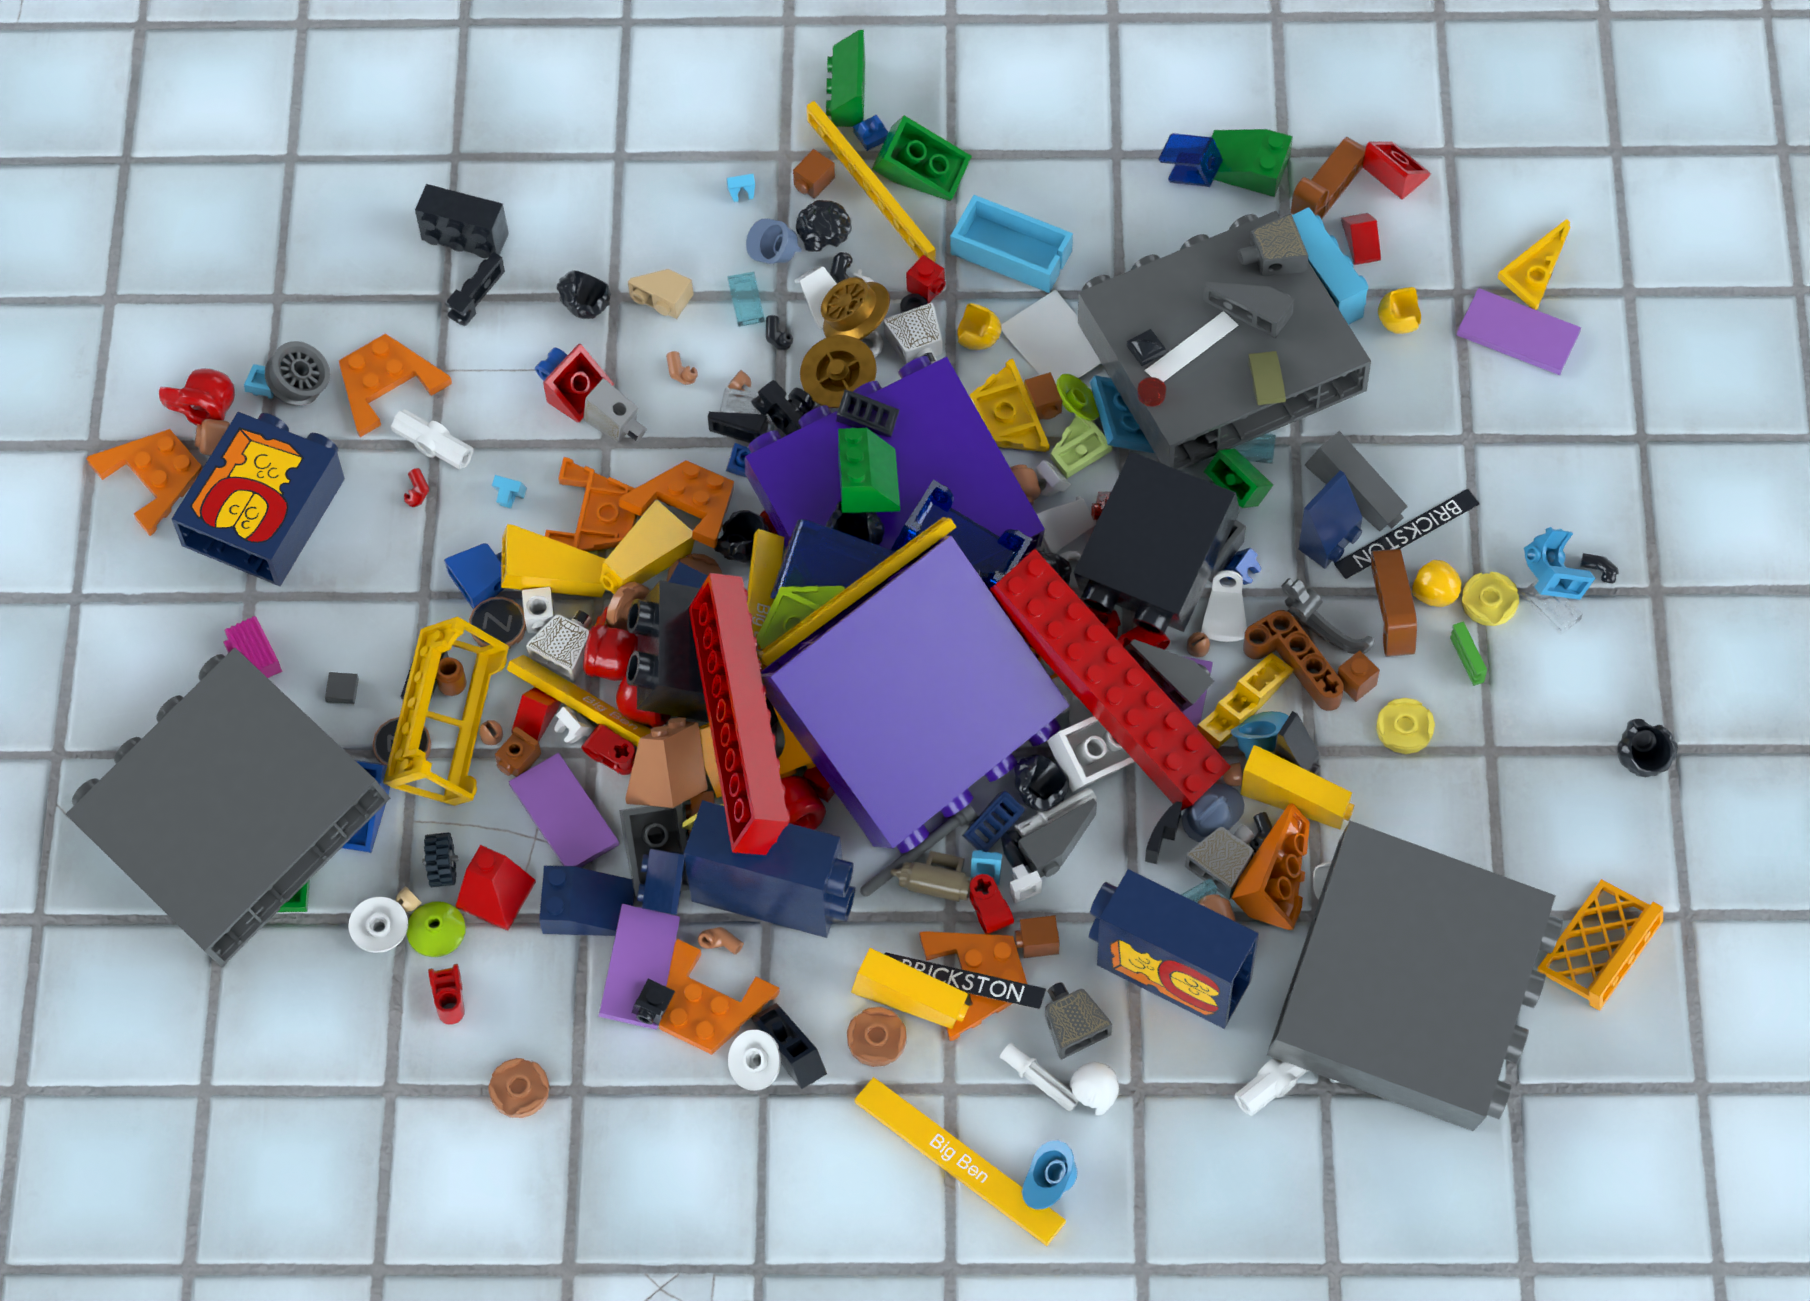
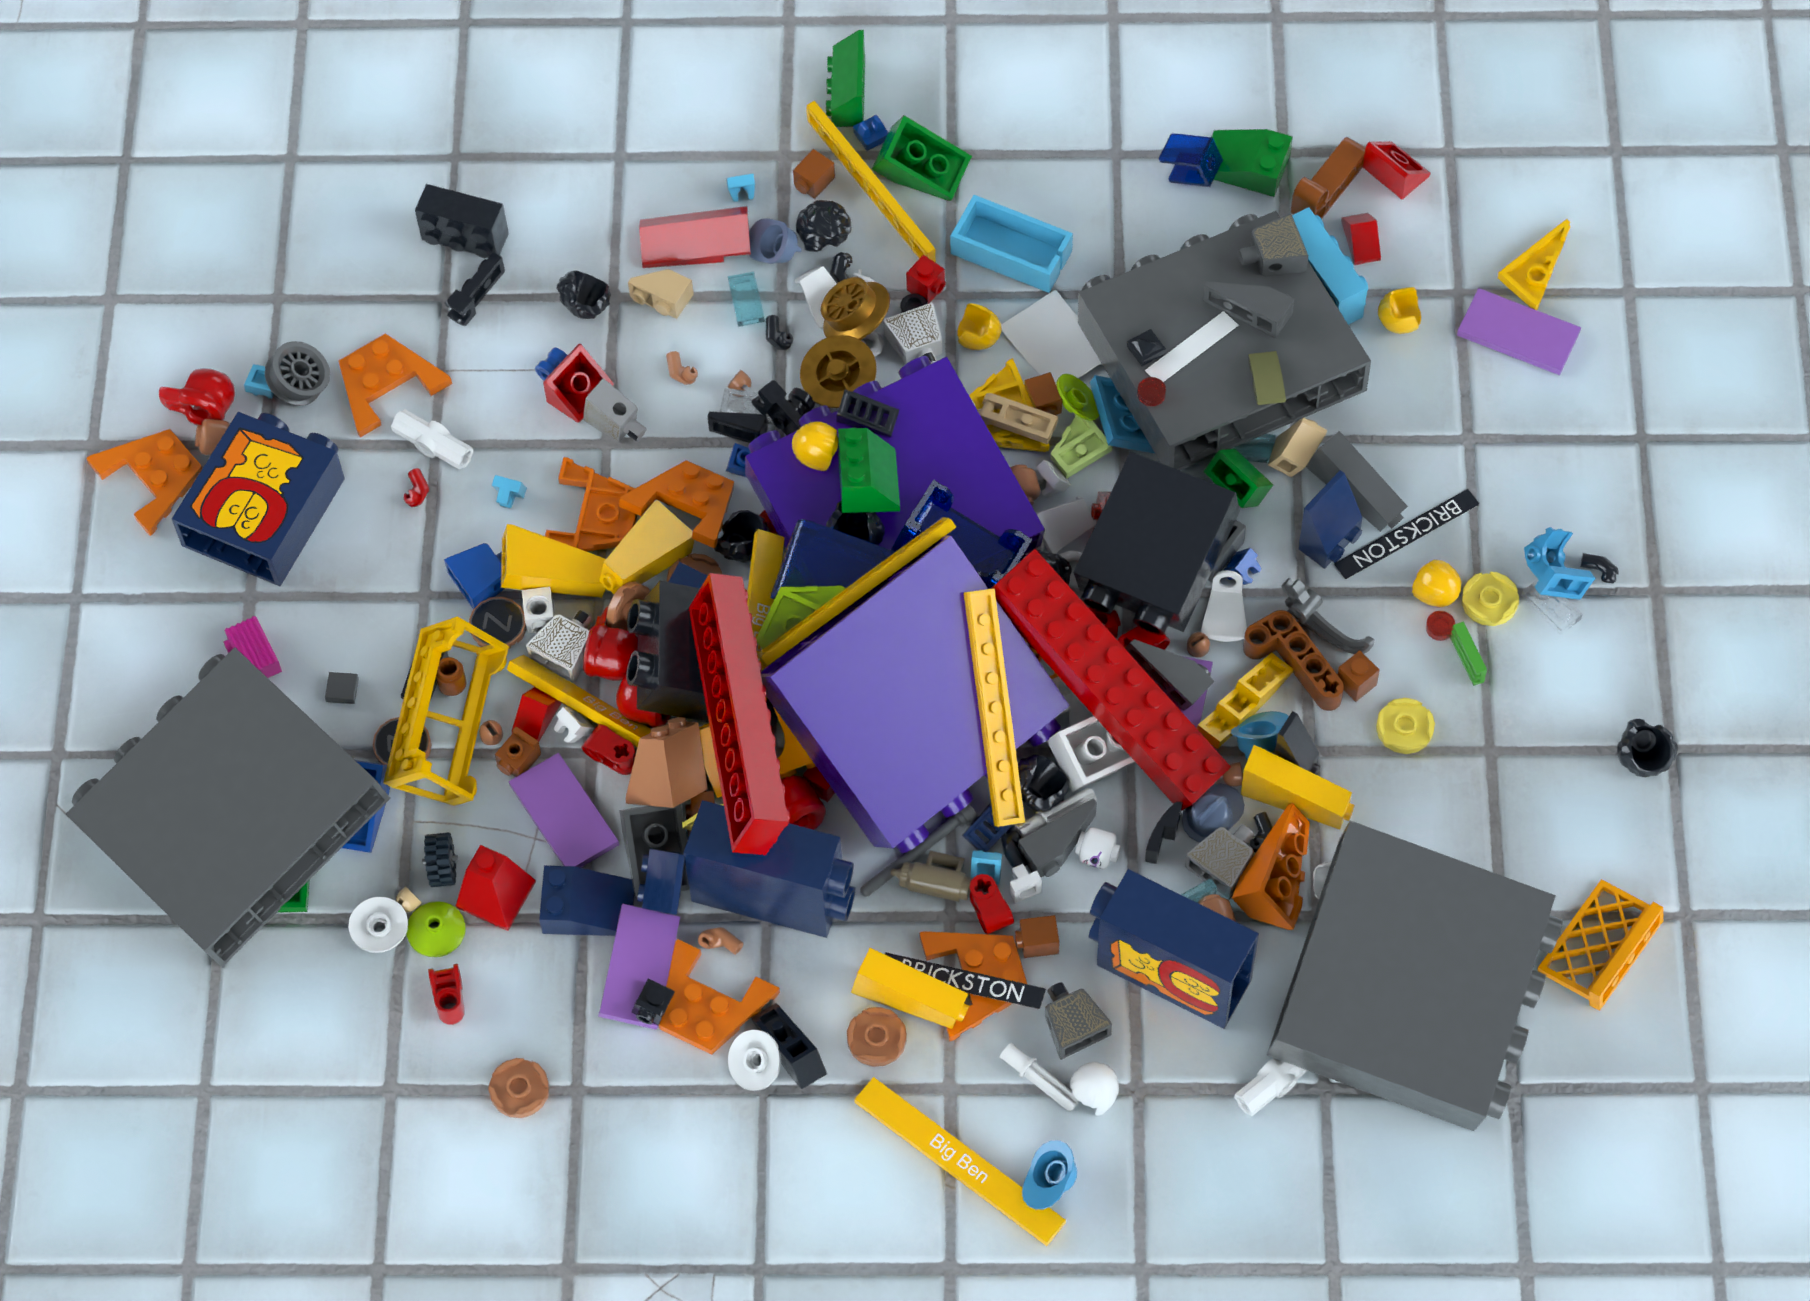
(694, 237): none -> slope
(815, 445): none -> yellow hair
(994, 707): none -> yellow tile
(1018, 418): none -> tan plate
(1097, 848): none -> white head
(1296, 446): none -> tan slope
(1394, 602): dark orange beam -> none
(1440, 625): none -> clear red tile

